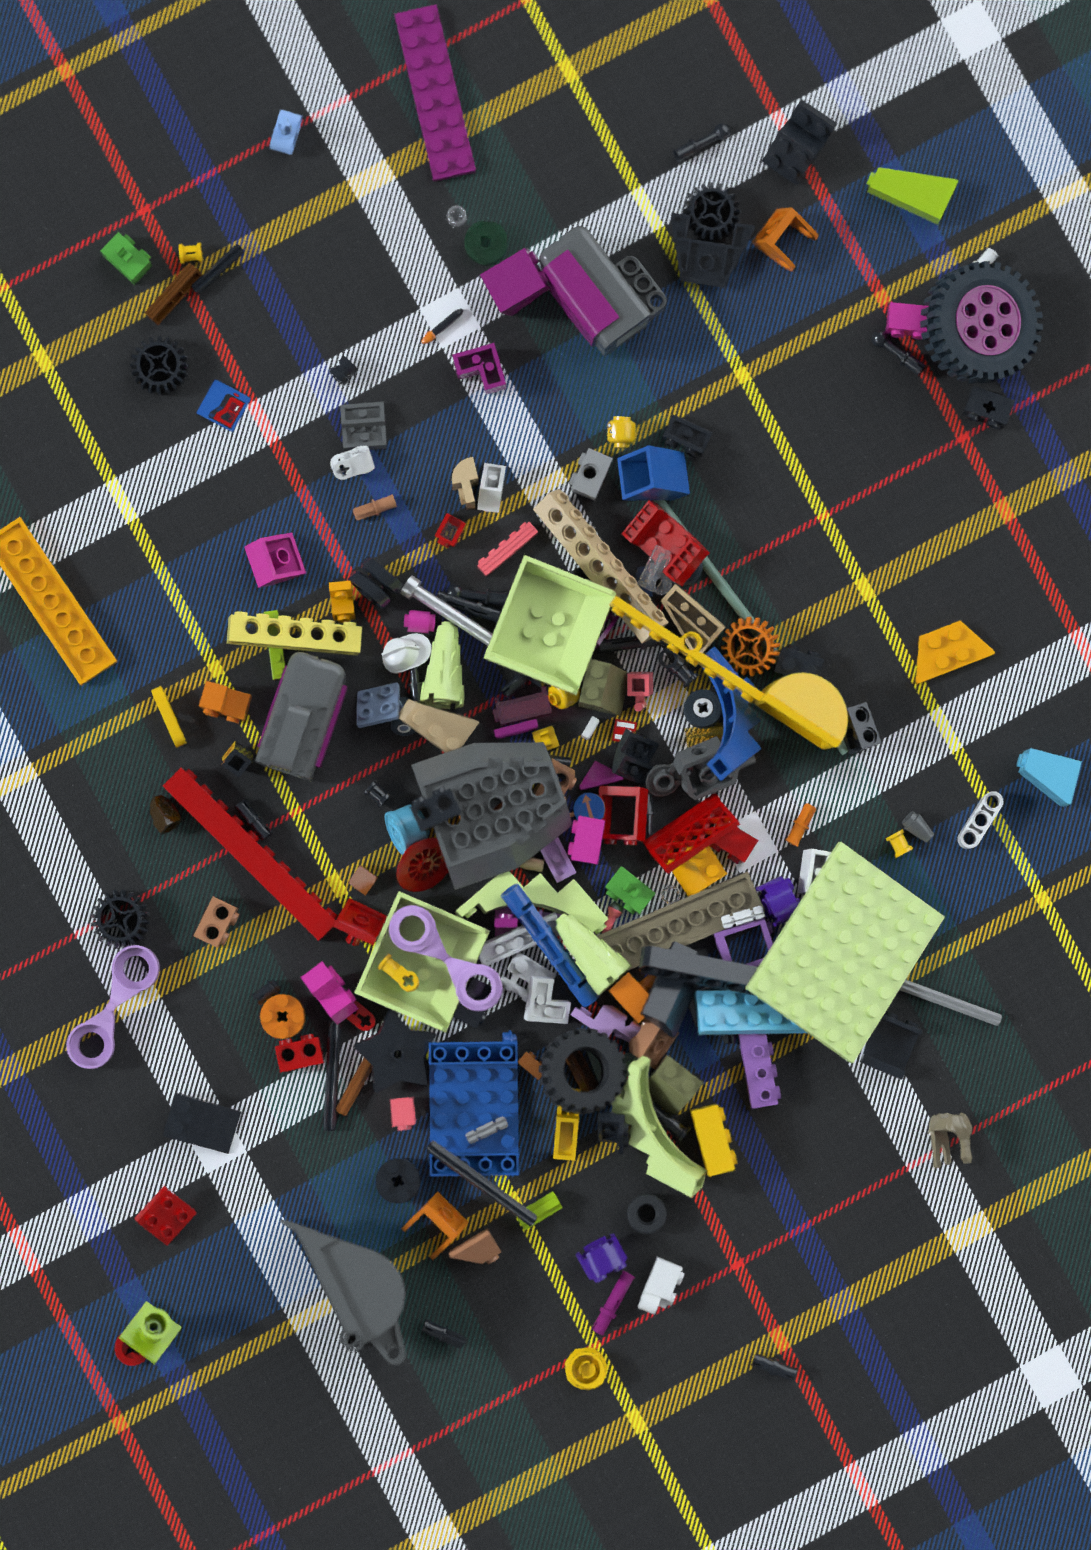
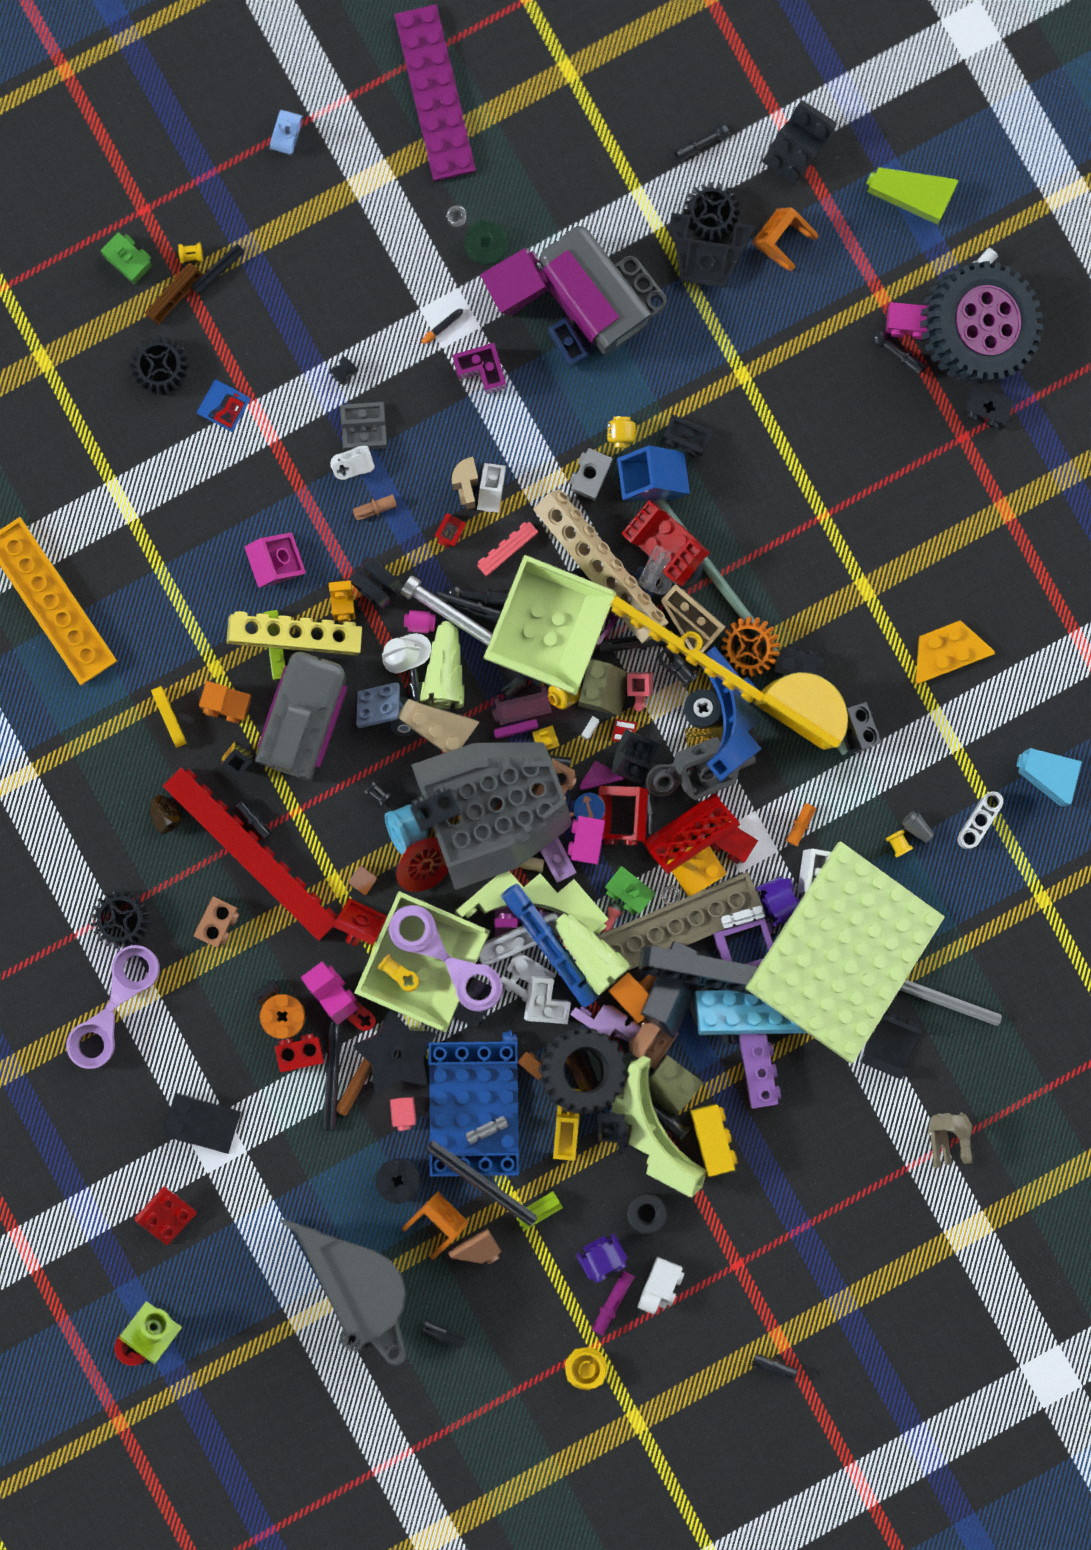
(568, 343): none -> dark blue brick

